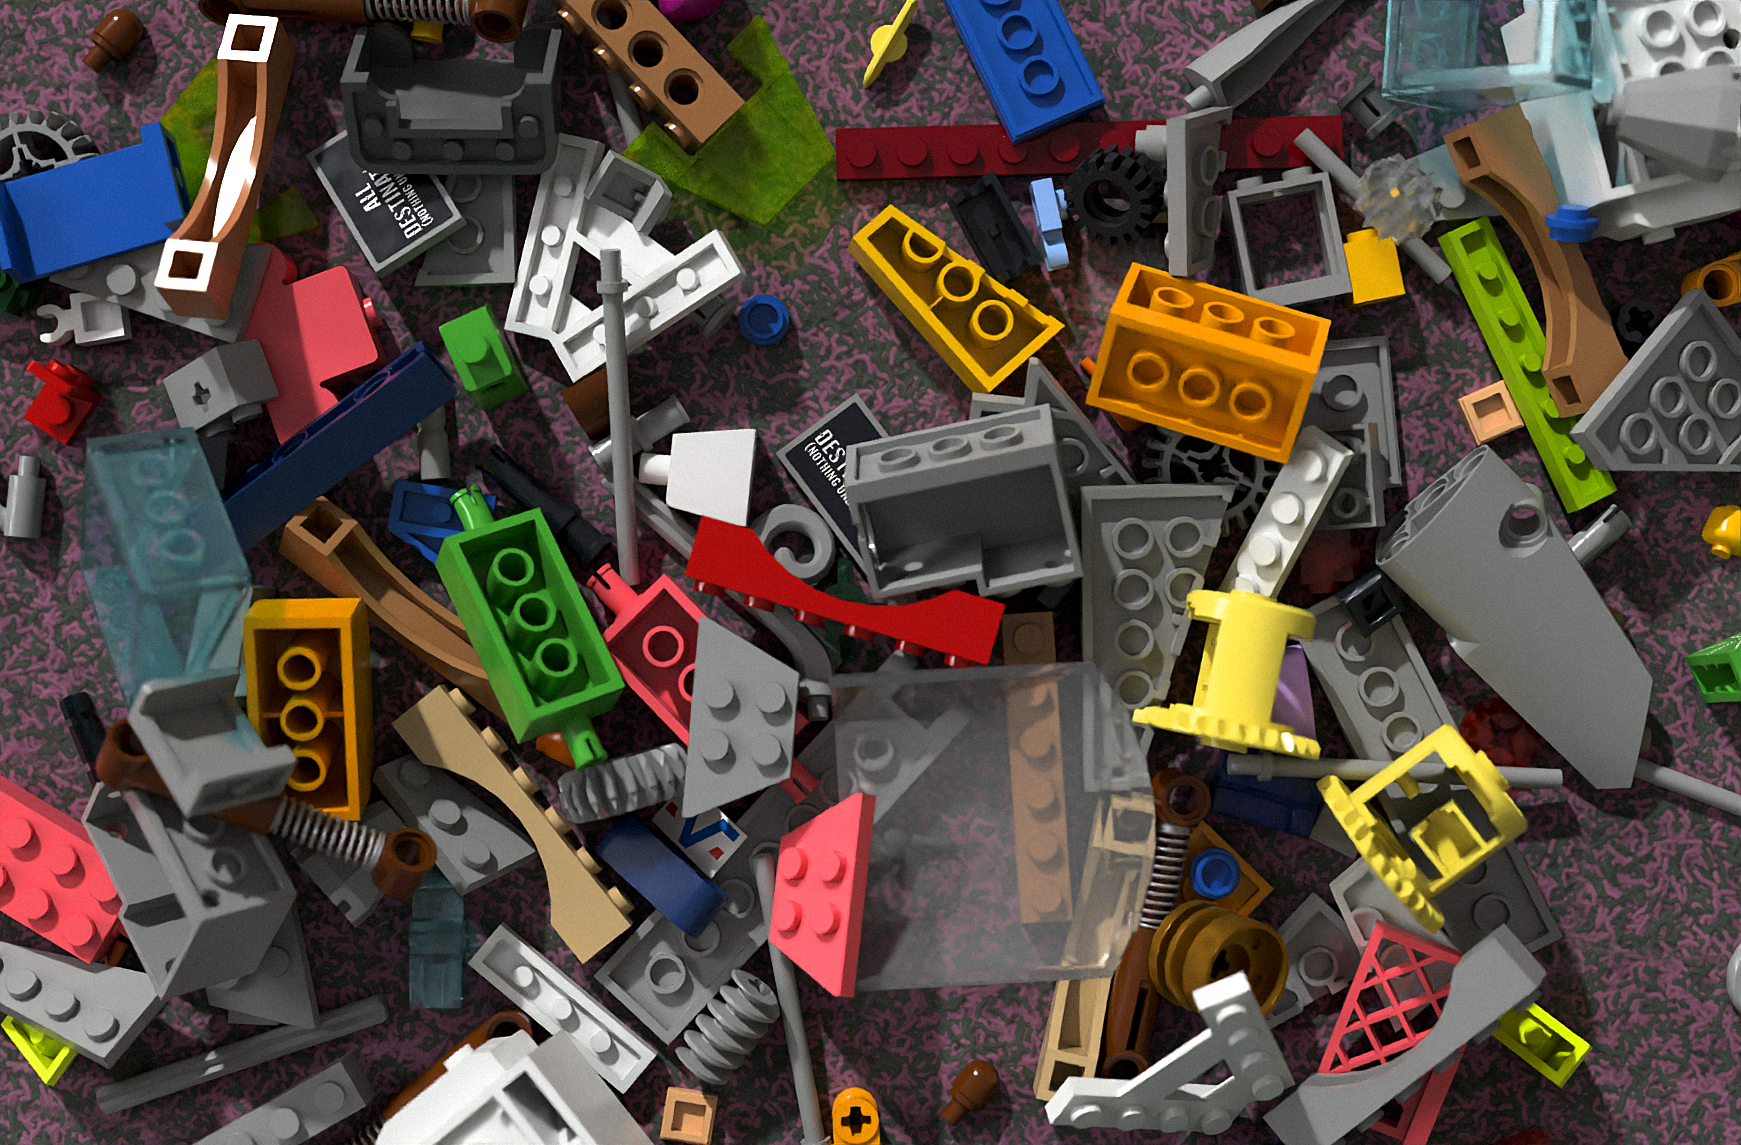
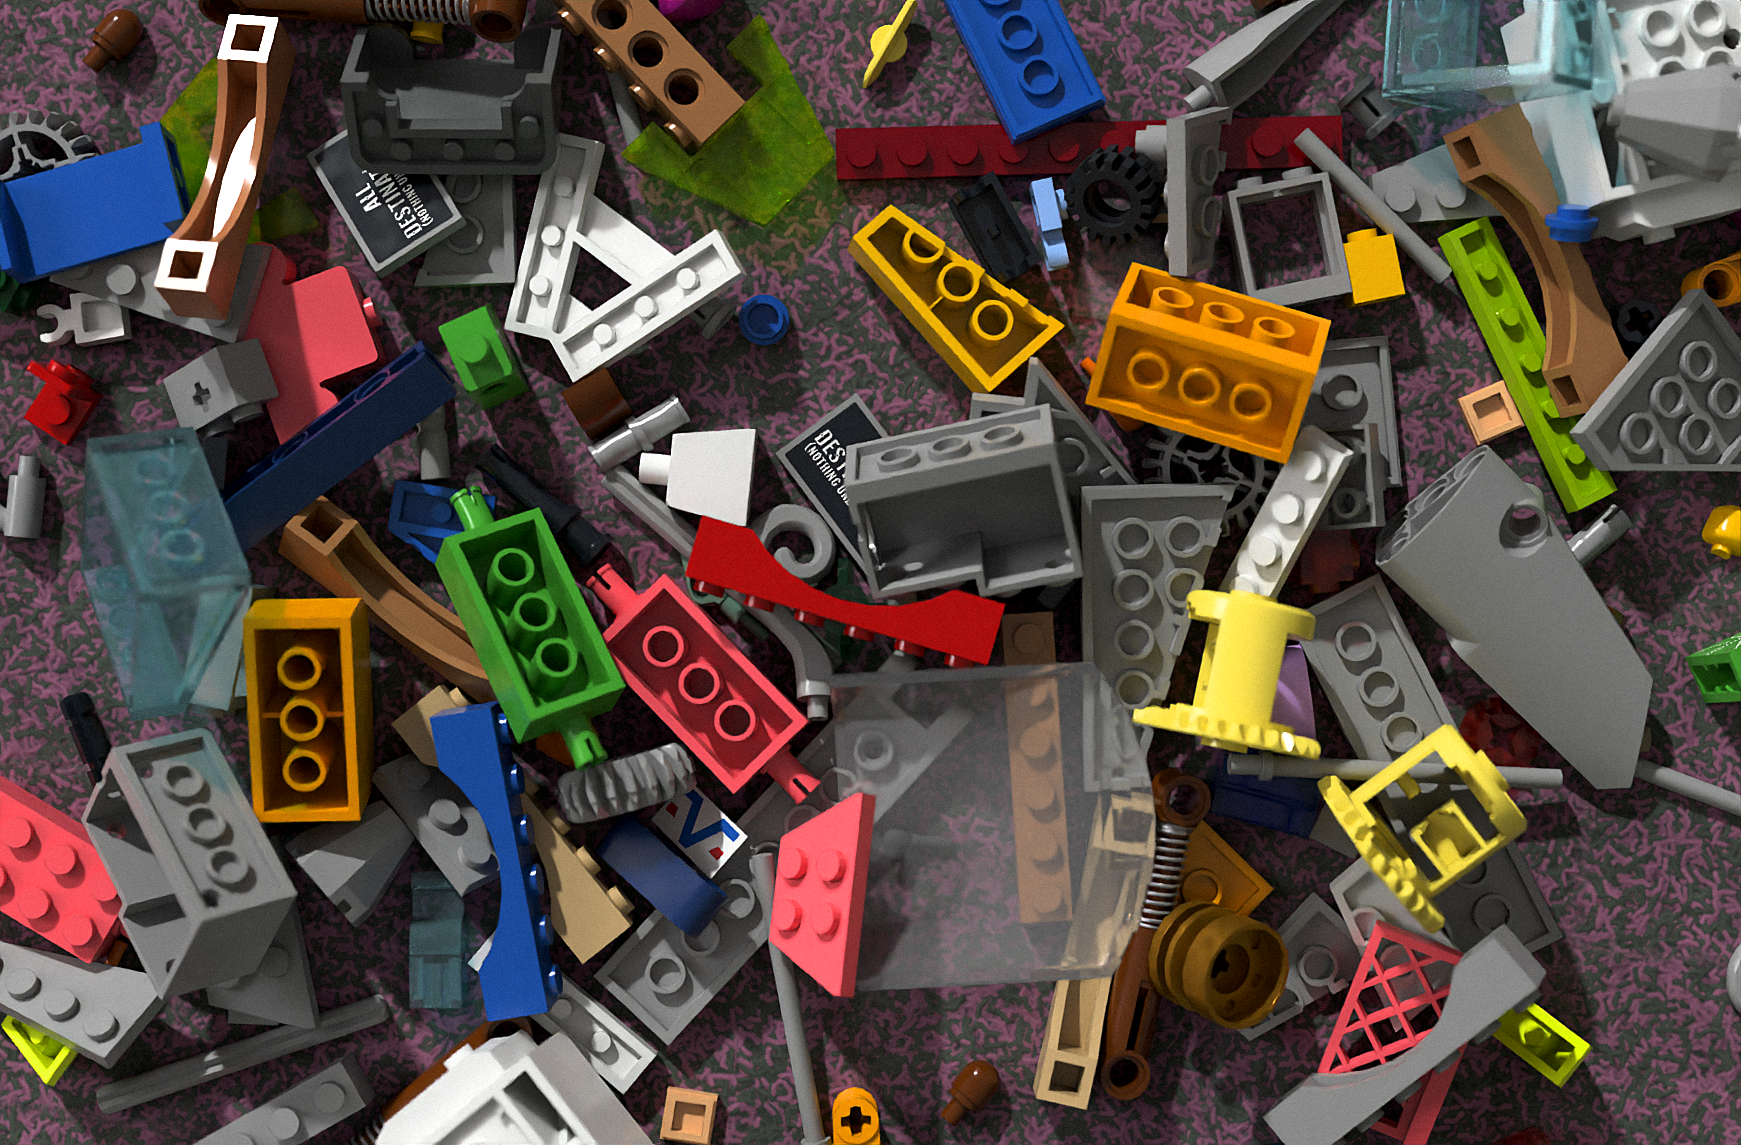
(207, 742): light grey panel -> none
(377, 852): reddish brown piece -> none
(478, 757): none -> blue arch
(612, 290): light grey bar -> none
(630, 192): light grey bracket -> none
(728, 606): none -> sand green hand
(732, 1030): light grey piece -> none
(738, 720): light grey wing -> none
(1161, 1094): white plate -> none
(1214, 873): blue plate -> none
(1370, 601): black tile -> none
(1398, 199): clear gear -> none

